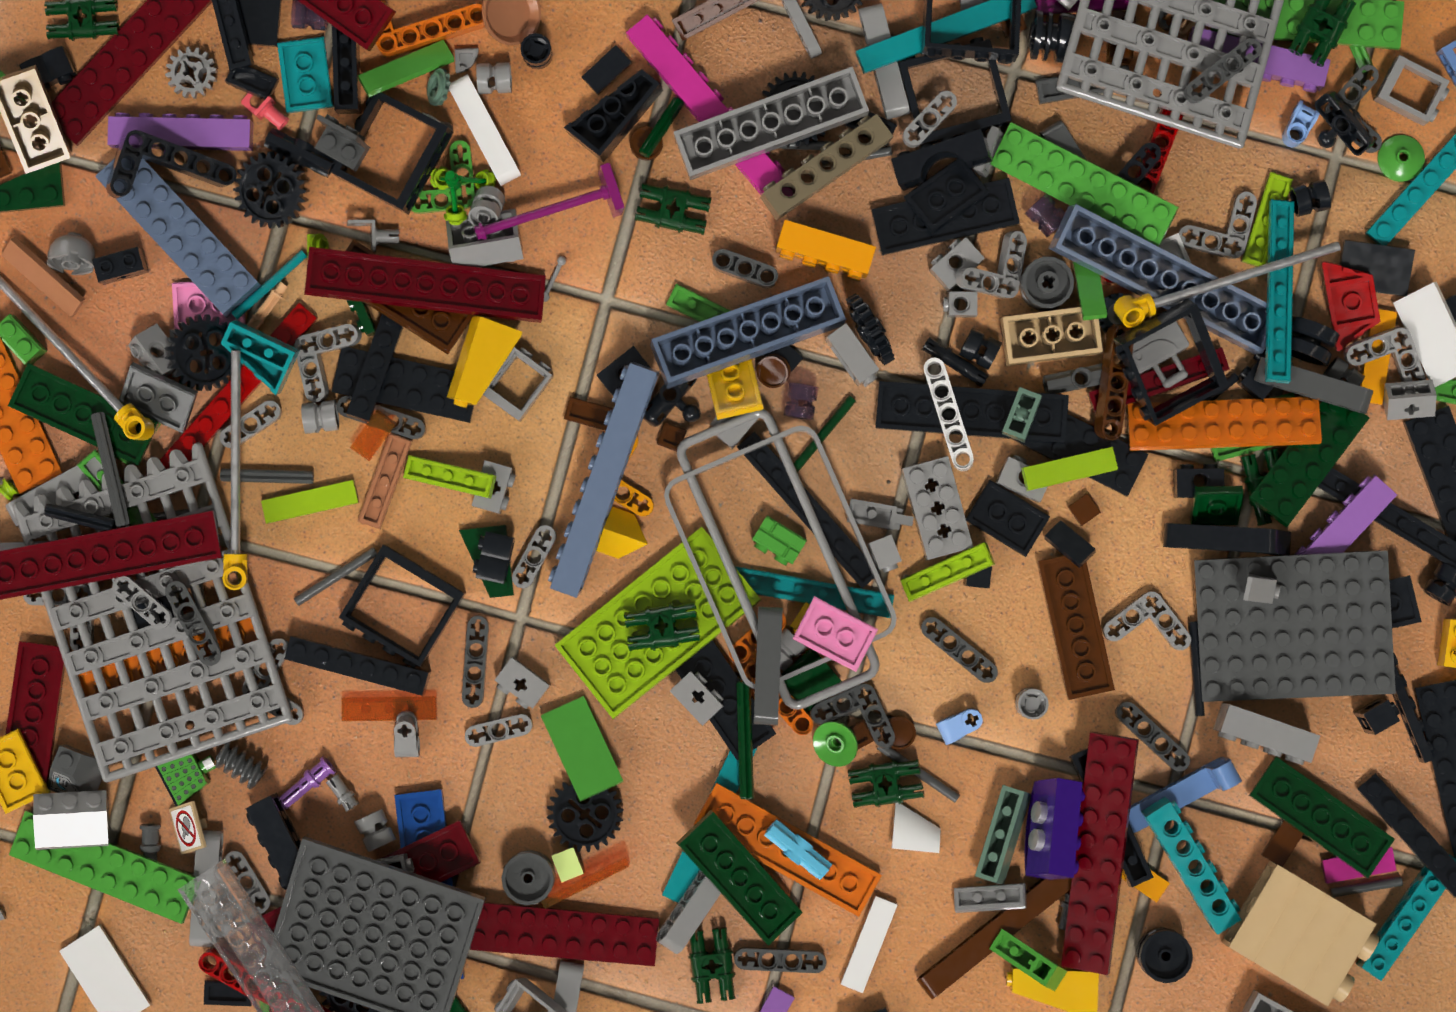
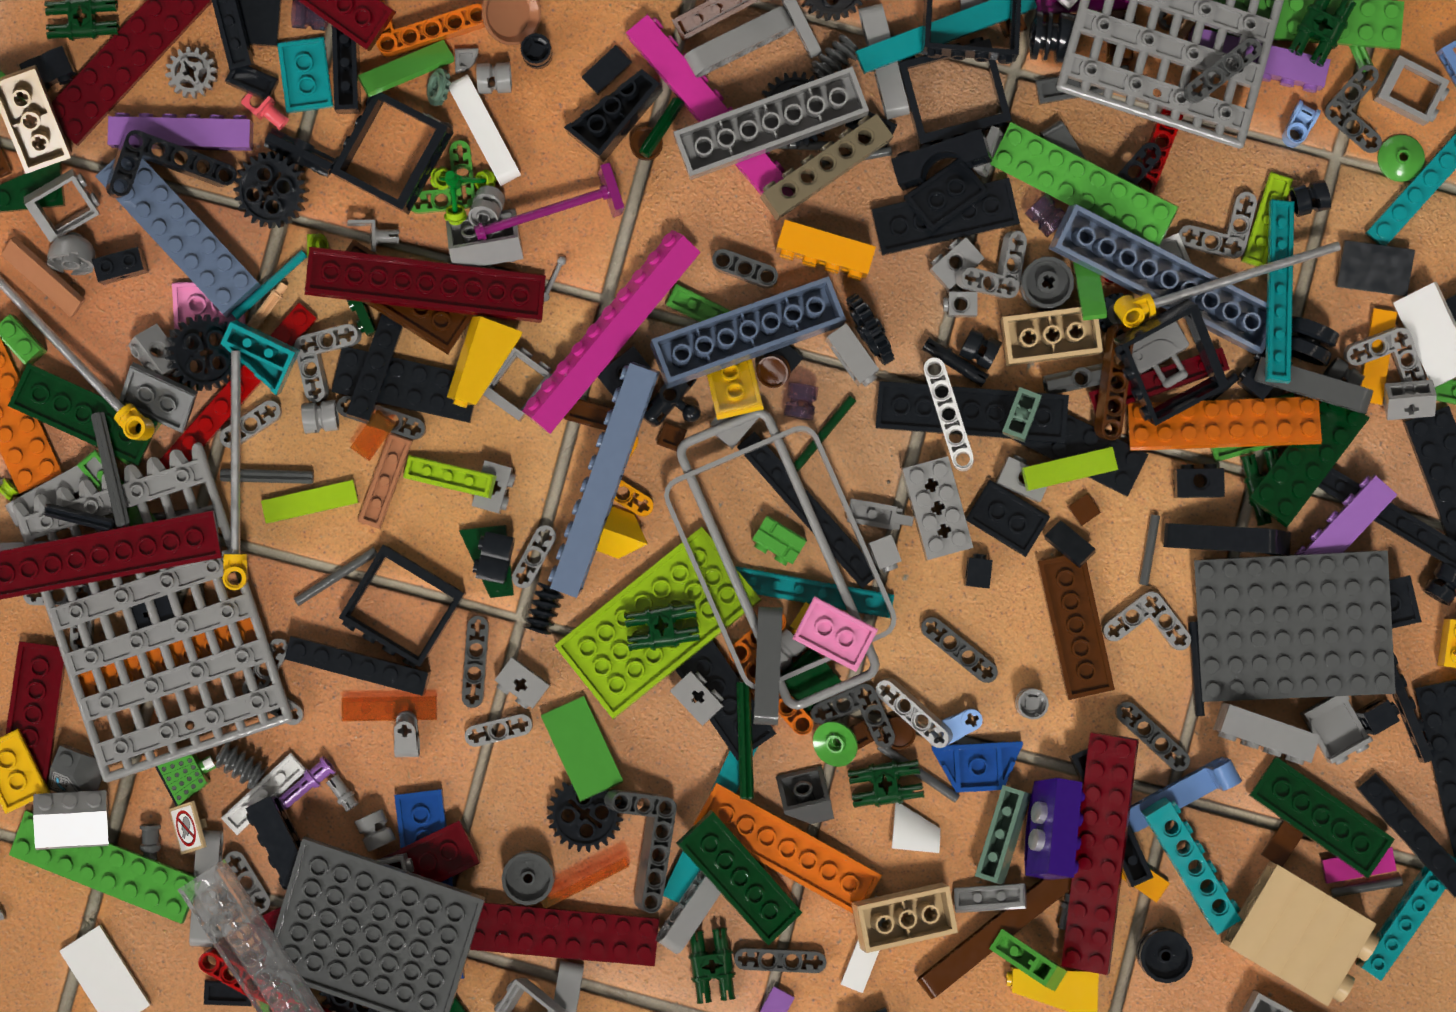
(51, 231): none -> light grey window
(151, 619): light grey beam -> none
(189, 625): dark grey beam -> none
(274, 782): none -> white tile
(341, 143): dark grey bracket -> none
(544, 609): none -> black piece
(567, 864): yellowish green panel -> none
(611, 331): none -> dark pink brick
(650, 842): none -> dark grey beam
(662, 216): dark green pin -> none
(739, 41): none -> light grey beam
(798, 849): medium azure piece -> none
(805, 795): none -> dark grey slope
(835, 58): none -> dark grey piece
(912, 127): light grey beam -> none
(916, 709): none -> light grey beam
(916, 928): none -> tan brick
(947, 572): lime tile -> none
(978, 764): none -> blue wing
(1149, 550): none -> dark grey bar
(1216, 505): dark green tile -> none
(1261, 589): light grey slope -> none
(1335, 119): black piece -> none
(1338, 728): none -> light grey panel
(1350, 301): red wing -> none

